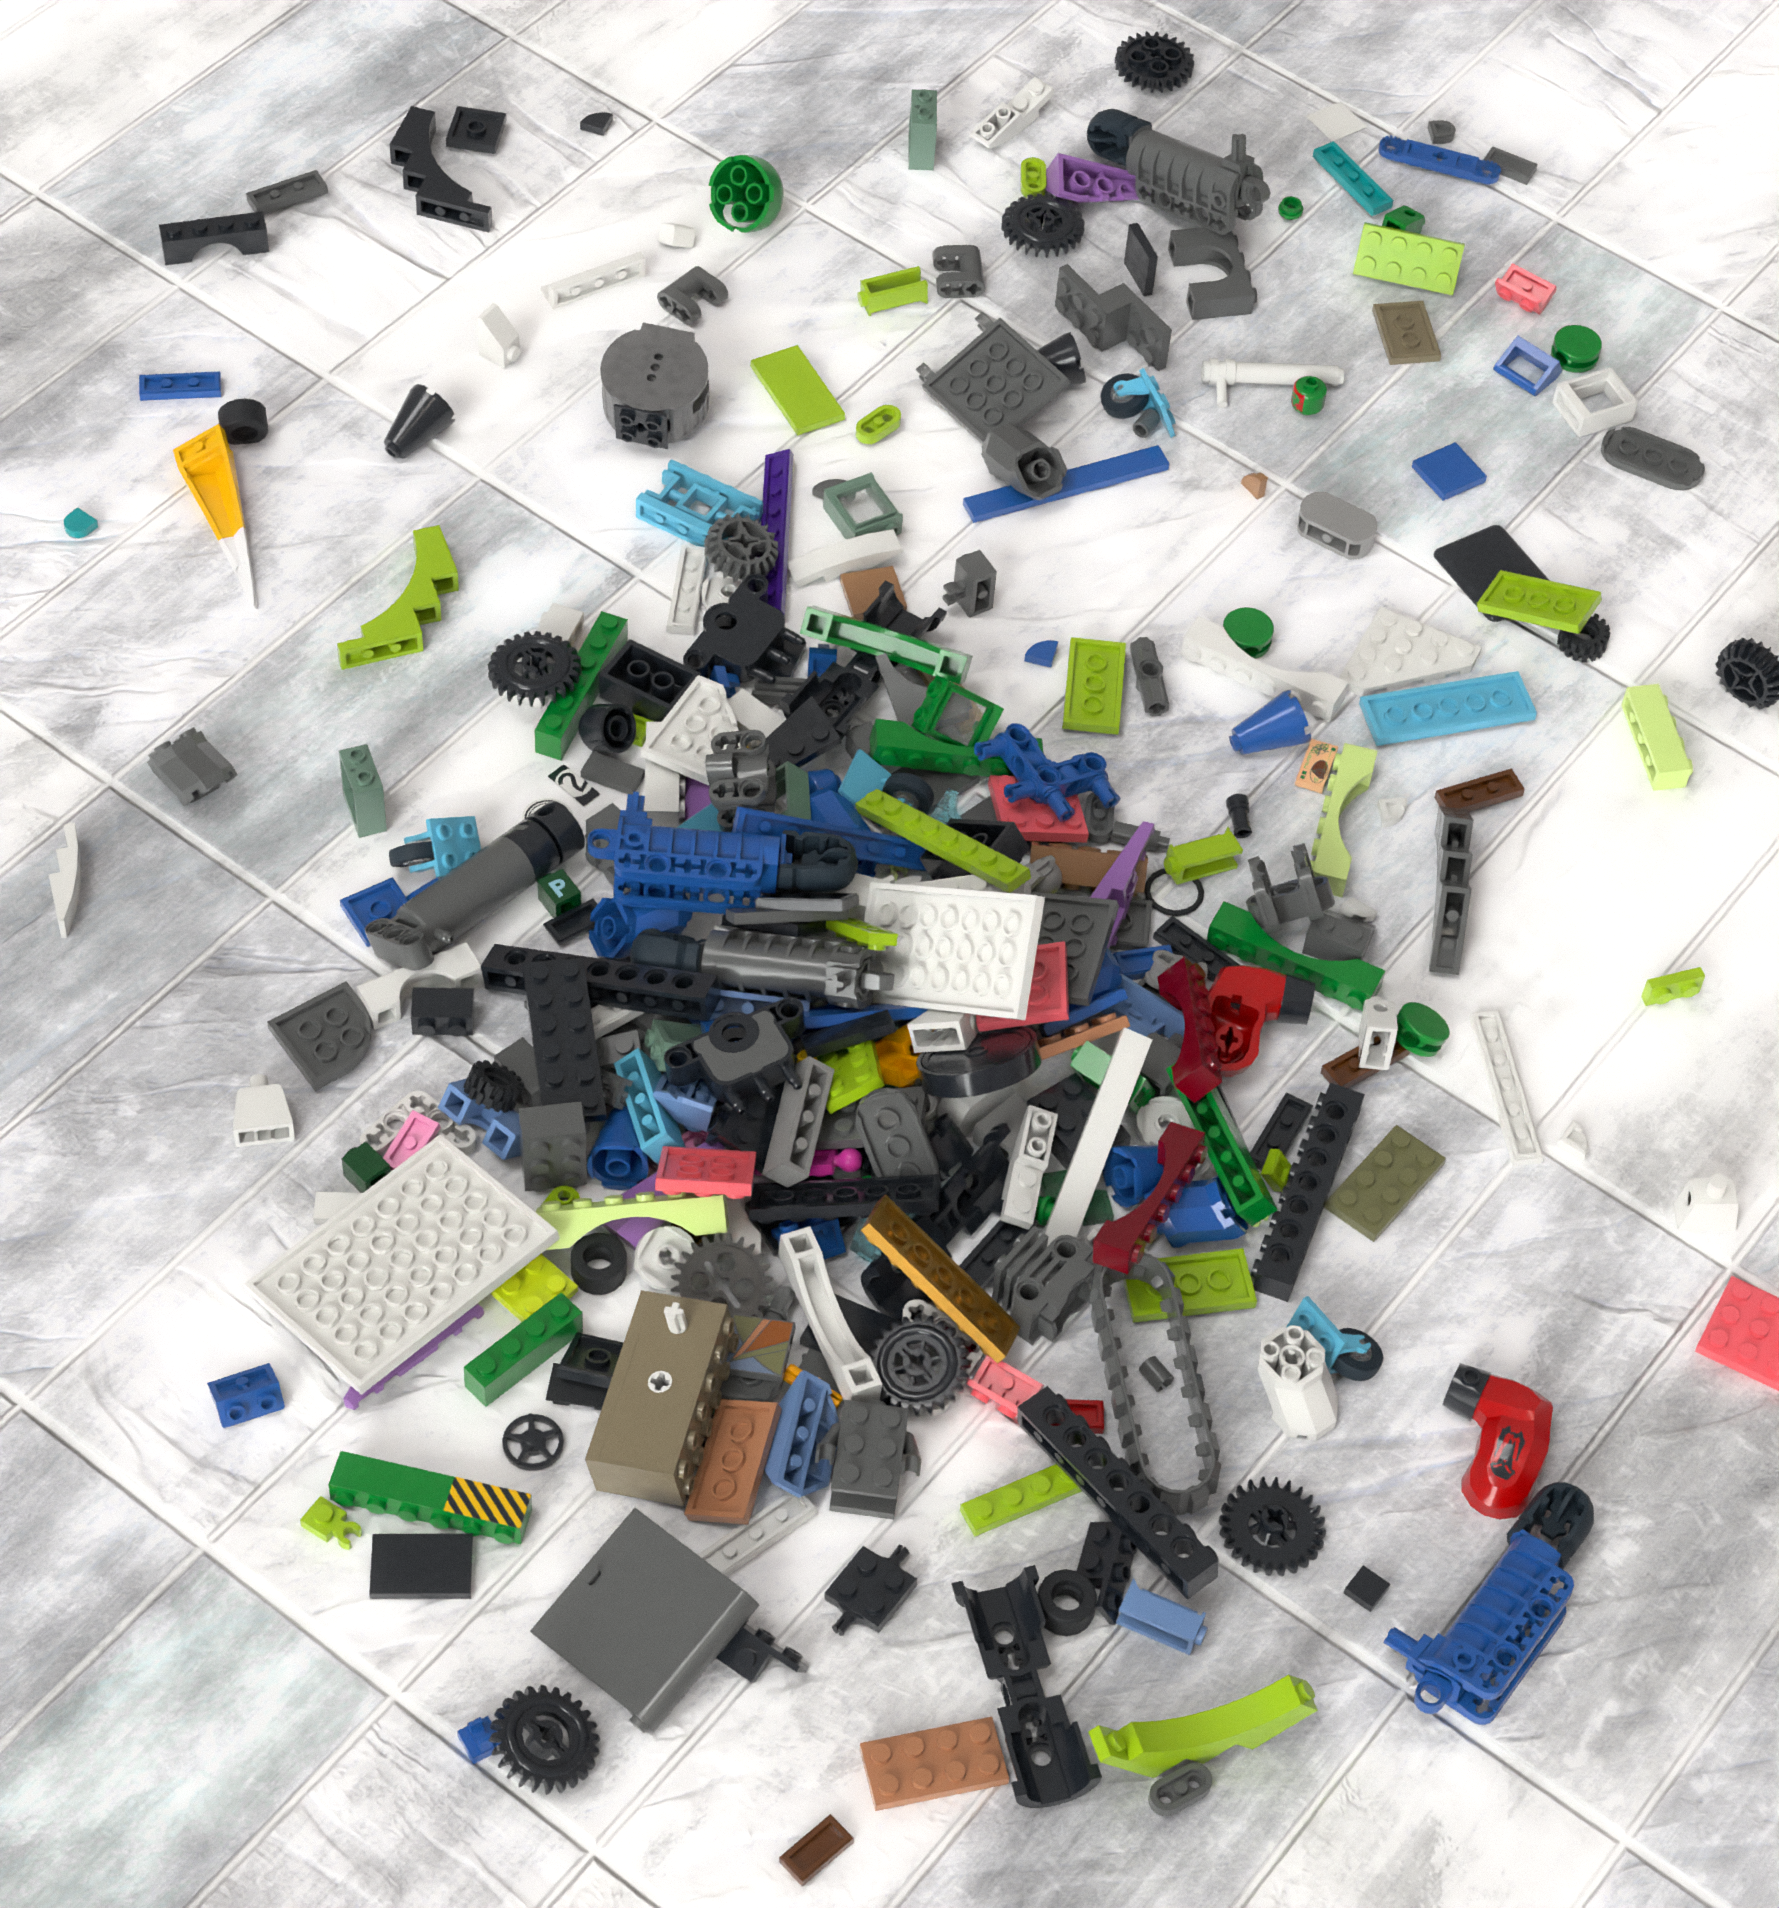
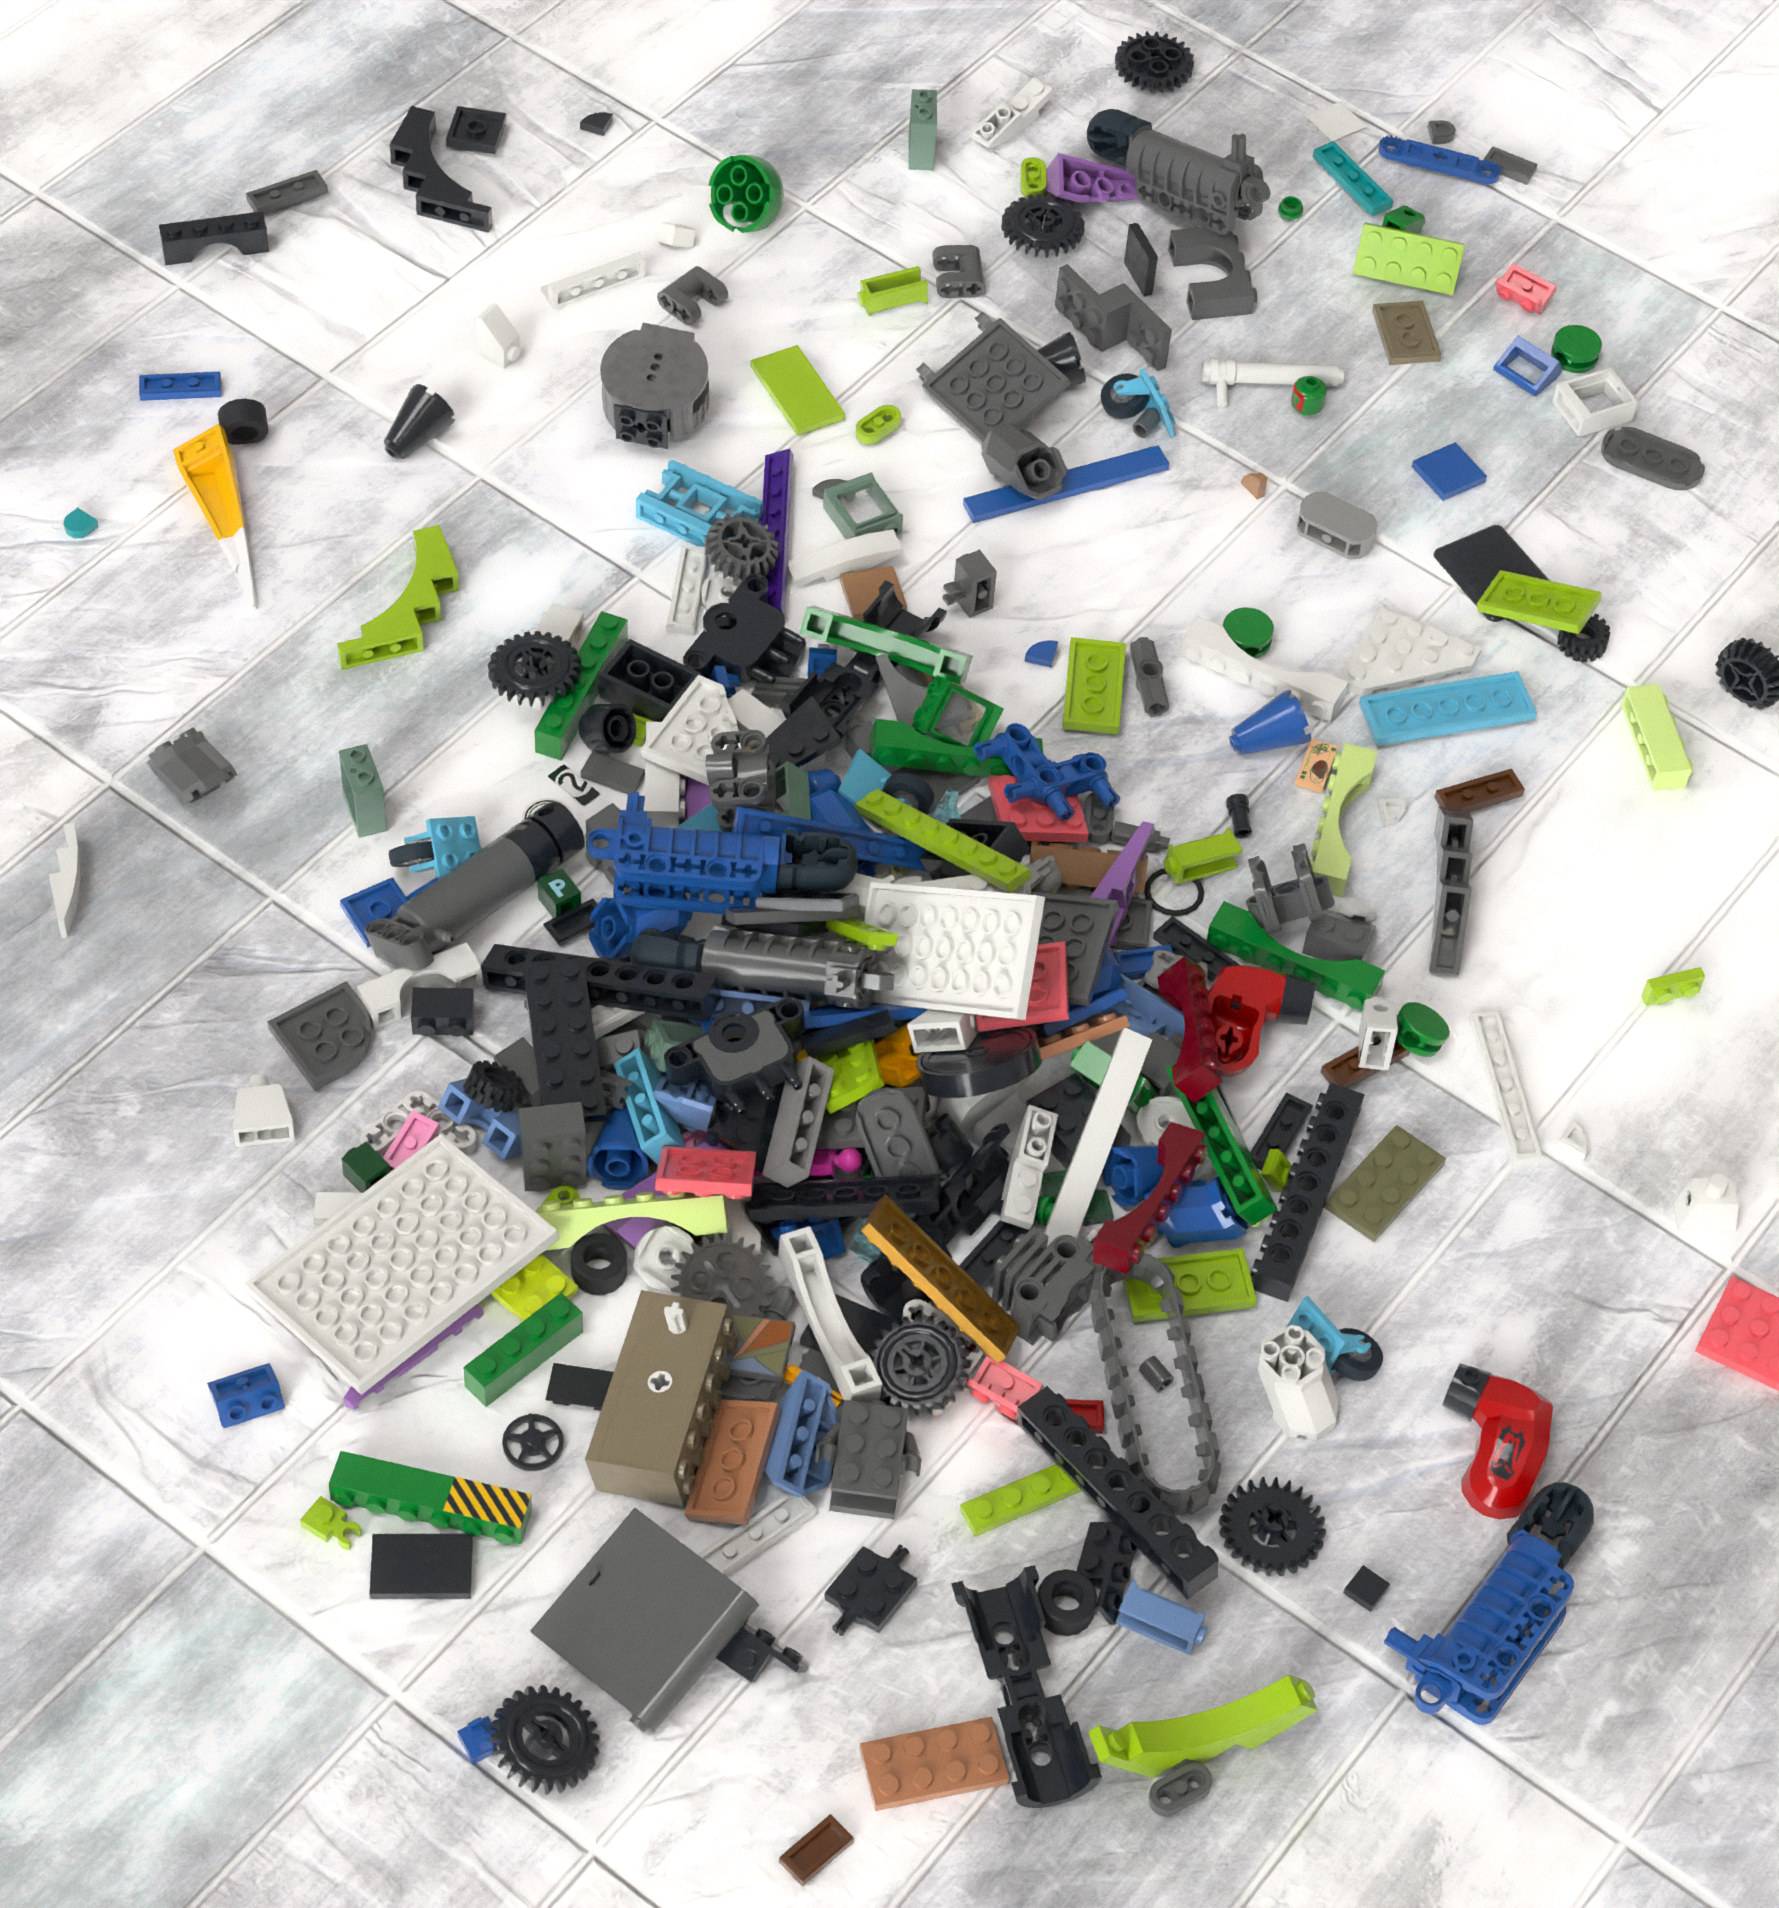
(590, 1360): black tile -> none

